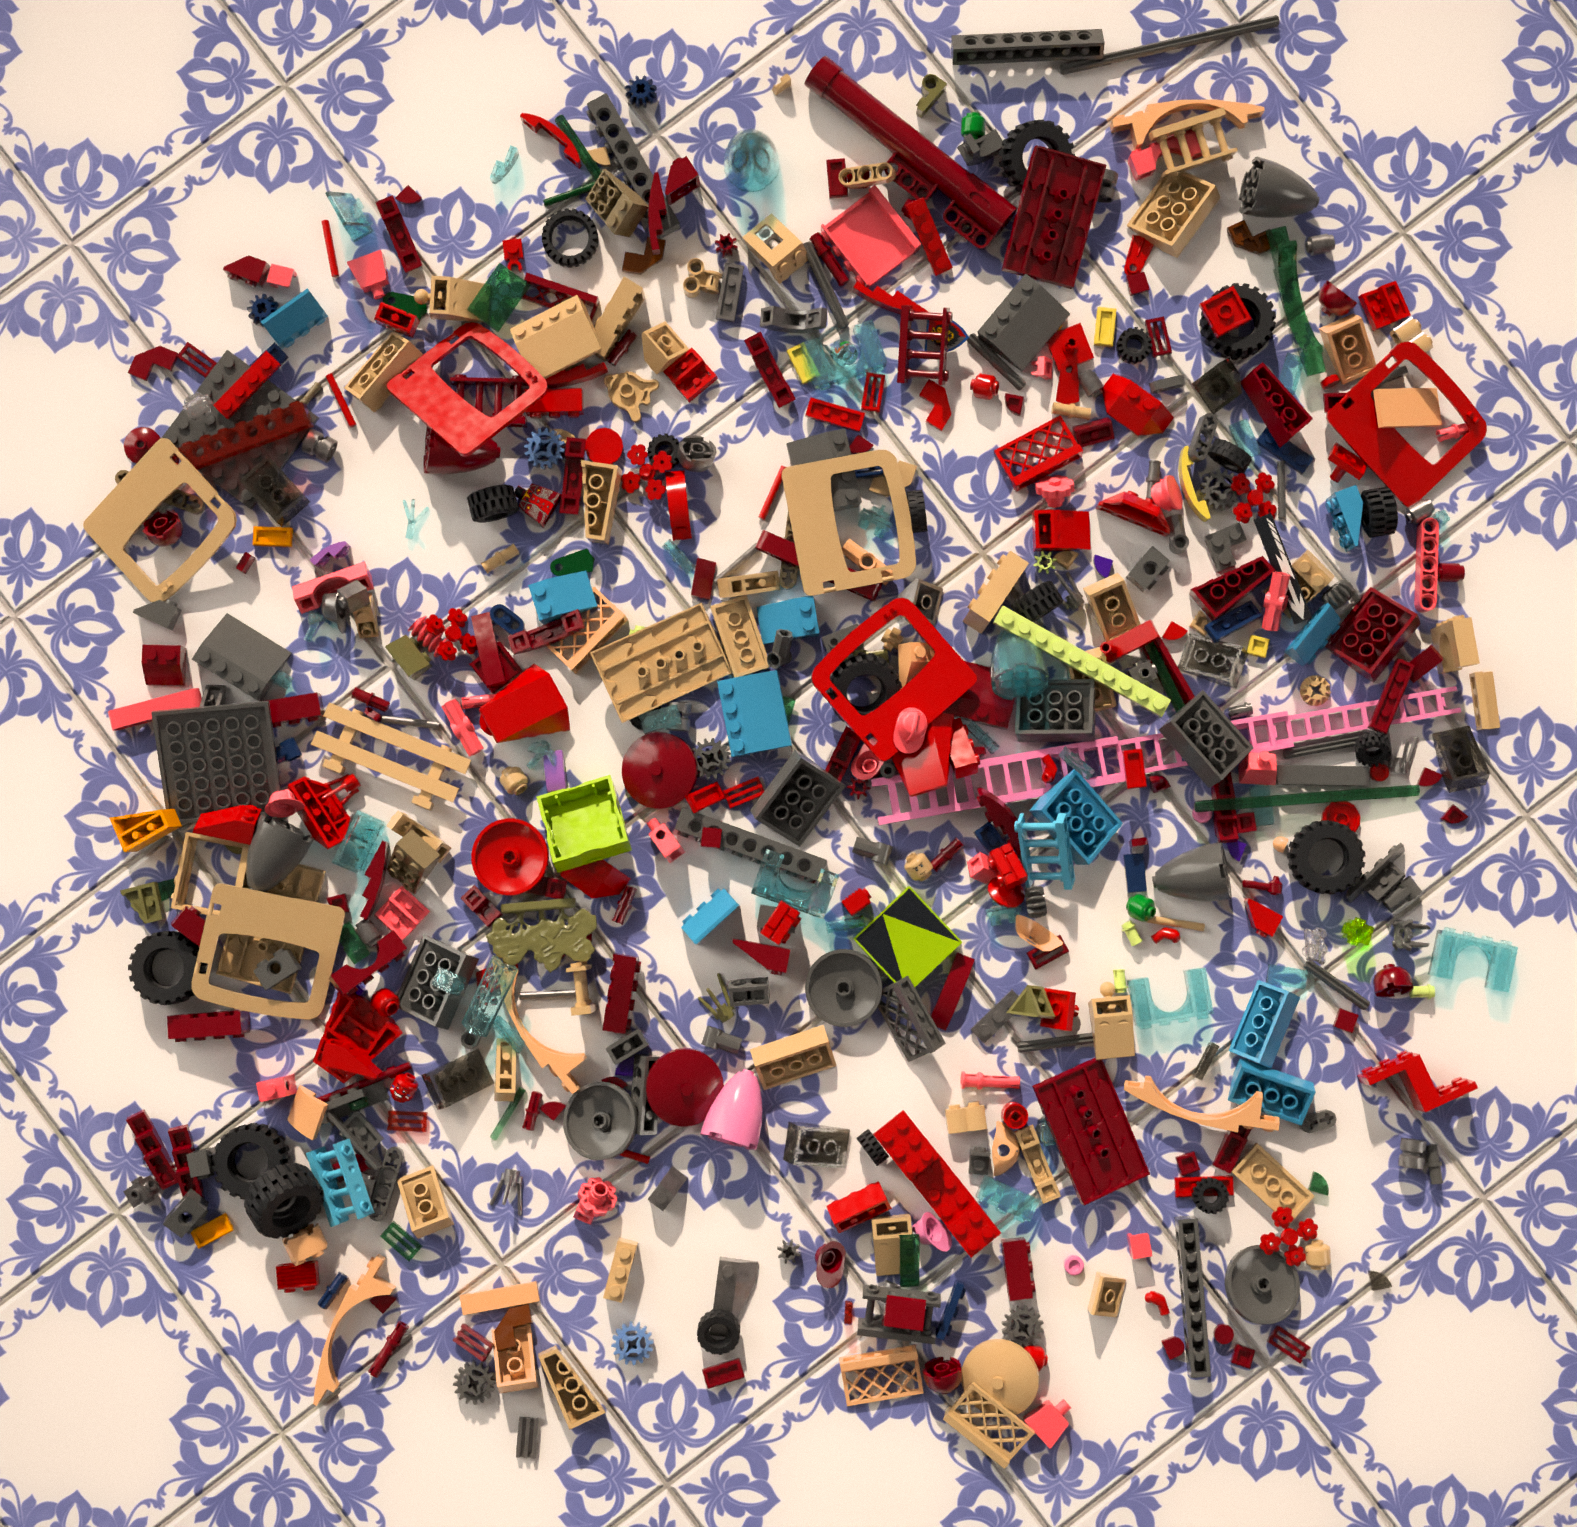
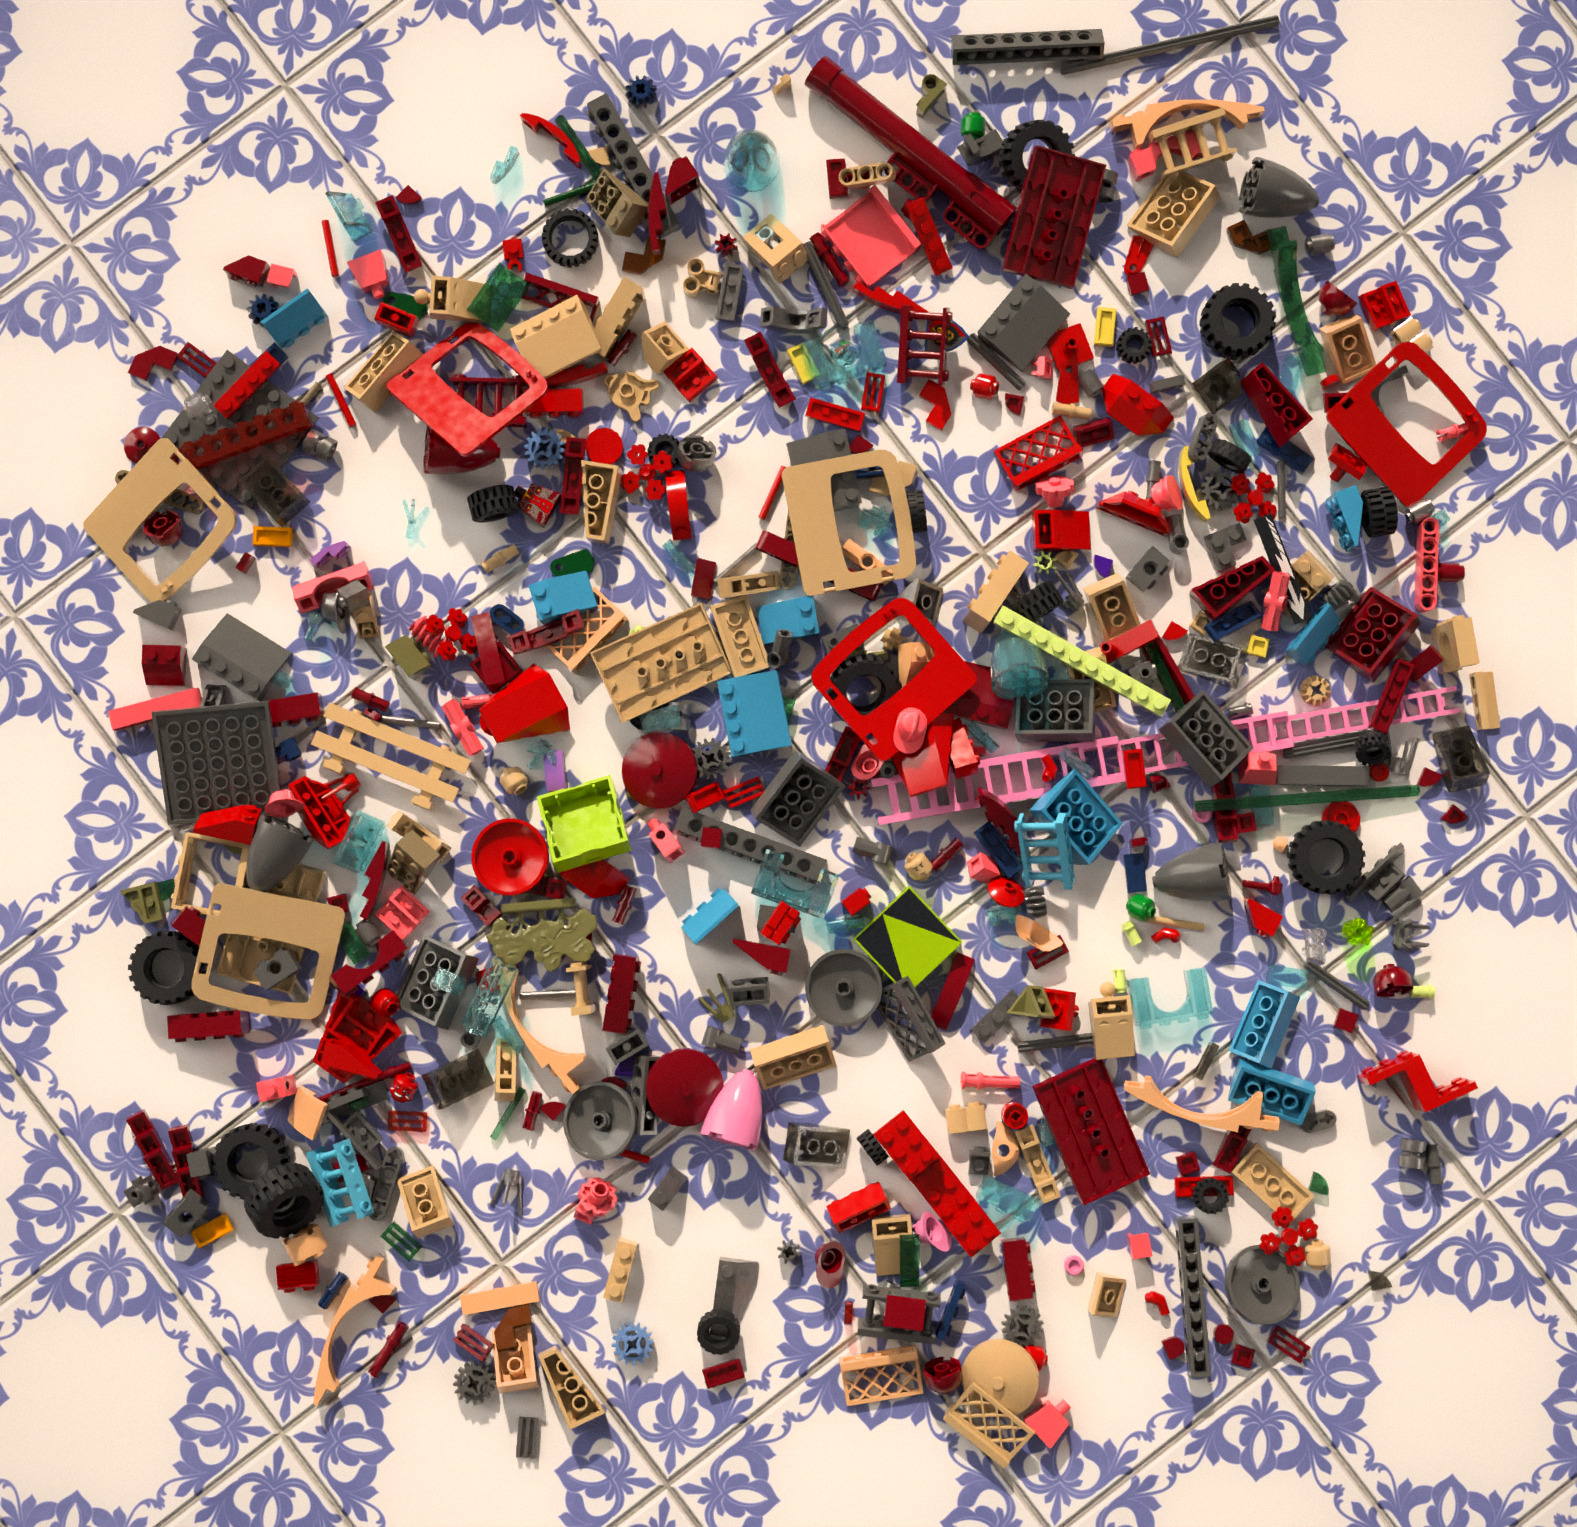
(144, 828): light orange wedge -> none
(1007, 866): red brick -> none
(1225, 312): red tile -> none
(1236, 849): dark purple tile -> none
(1407, 407): light nougat tile -> none
(1500, 957): clear light blue arch -> none

